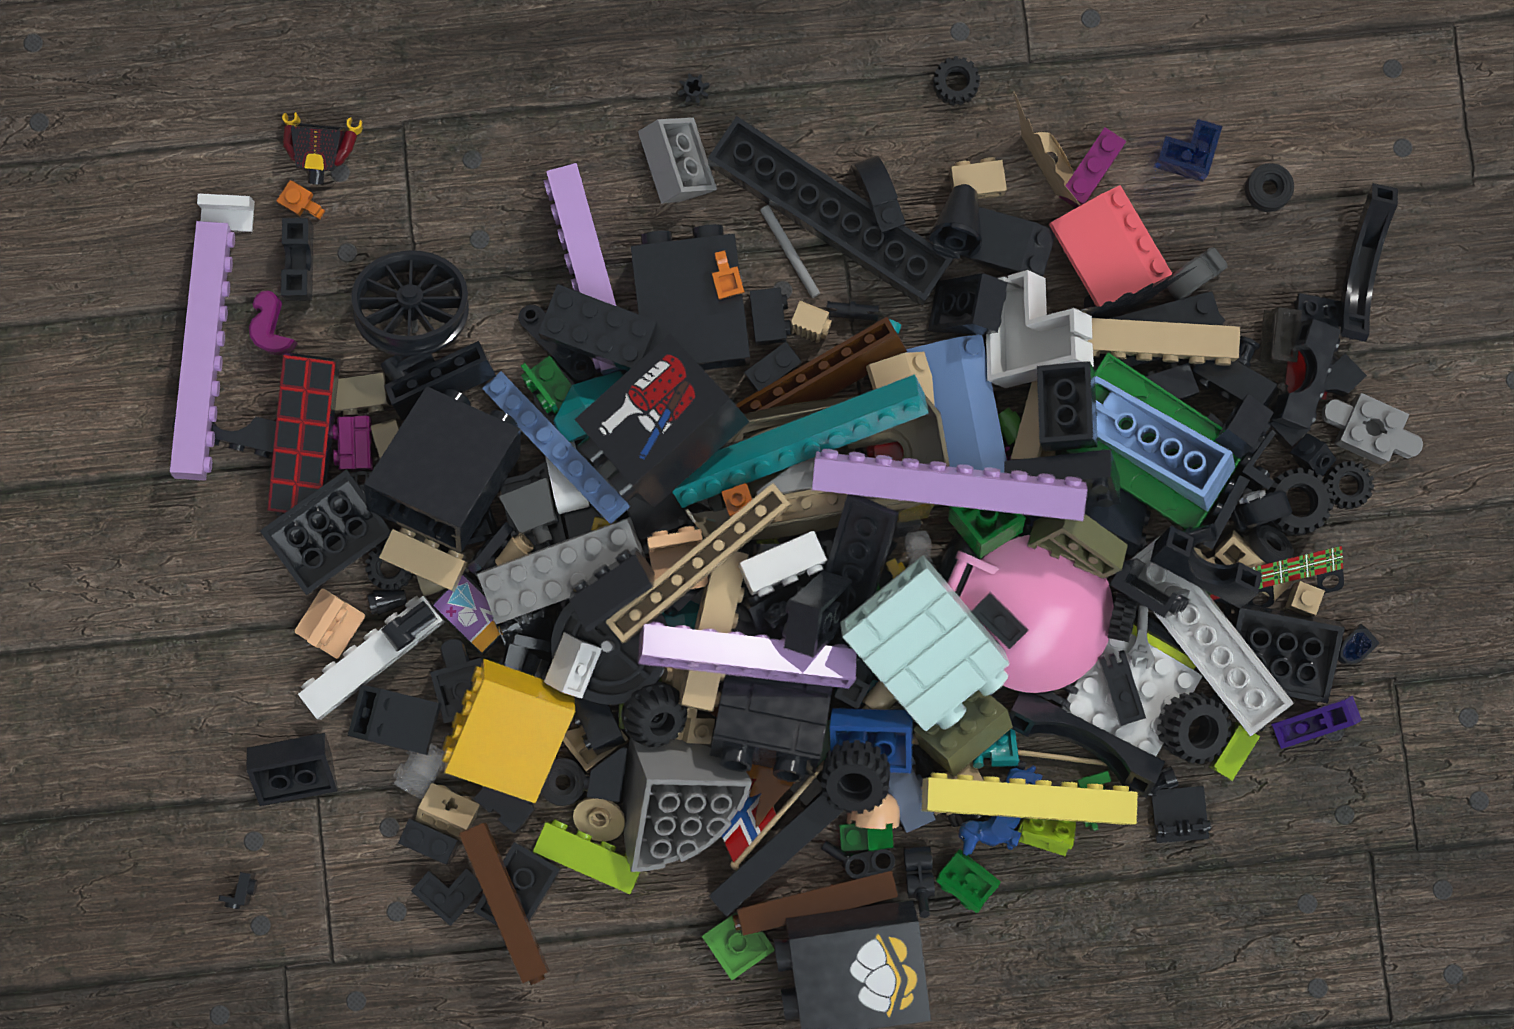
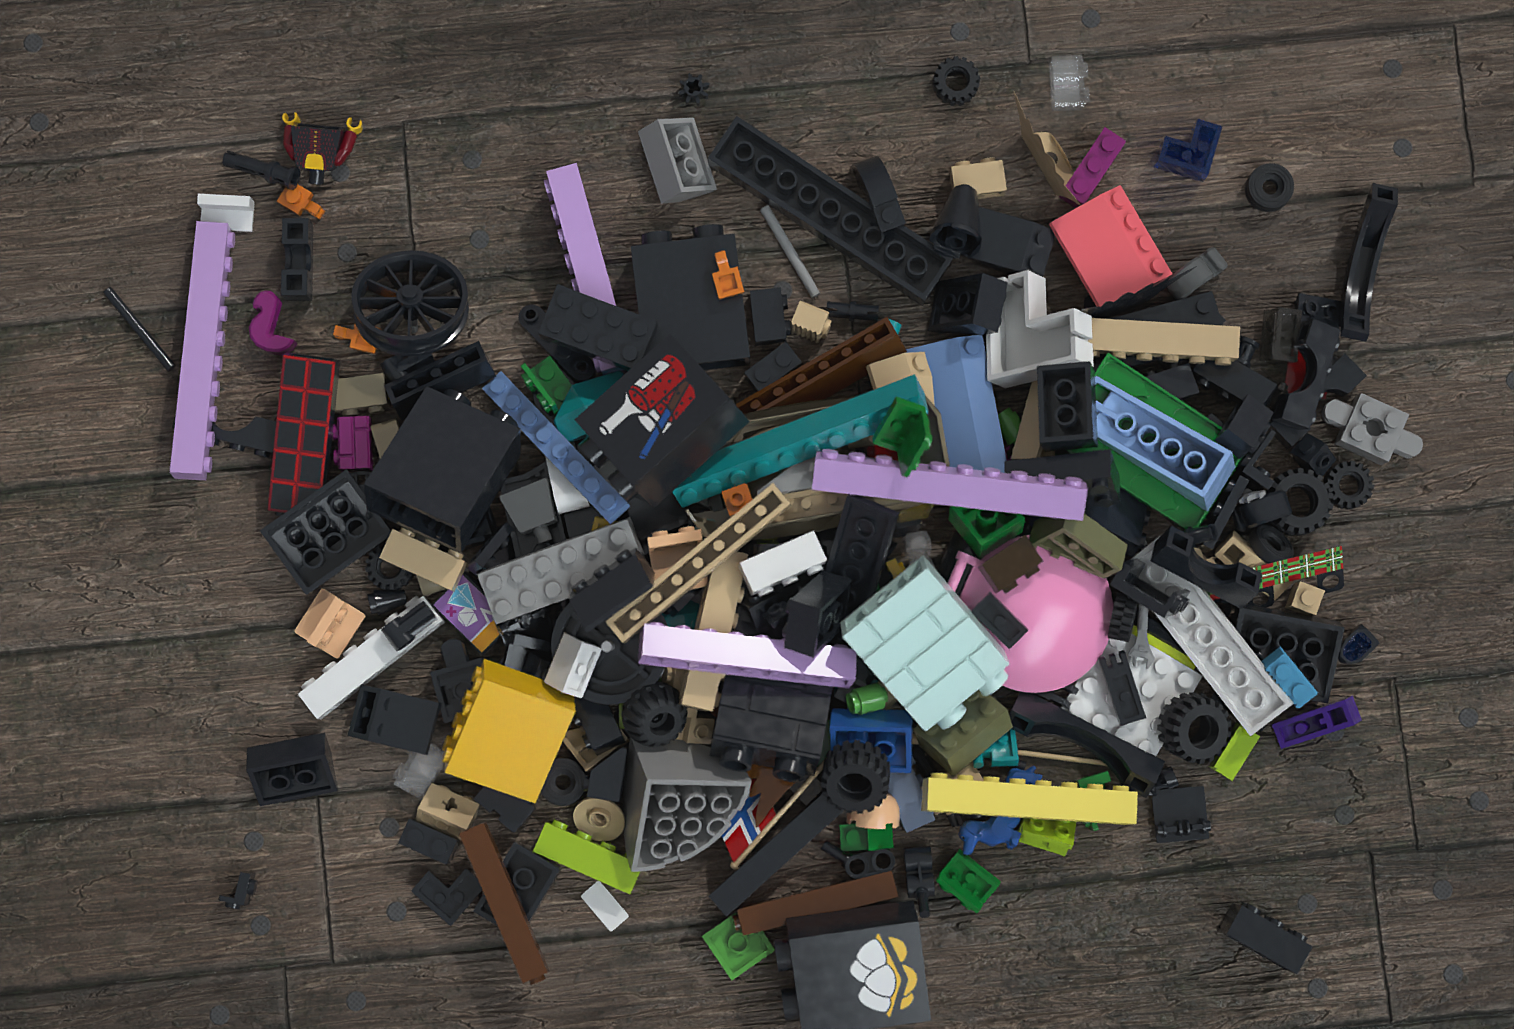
(139, 329): none -> black bar
(272, 171): none -> black pin
(357, 341): none -> orange plate
(516, 547): tan cone -> none
(604, 906): none -> white sticker
(866, 699): none -> bright green brick
(906, 432): none -> green bracket
(1011, 564): none -> dark brown brick
(1067, 82): none -> clear brick
(1265, 937): none -> black brick
(1289, 677): none -> dark azure brick

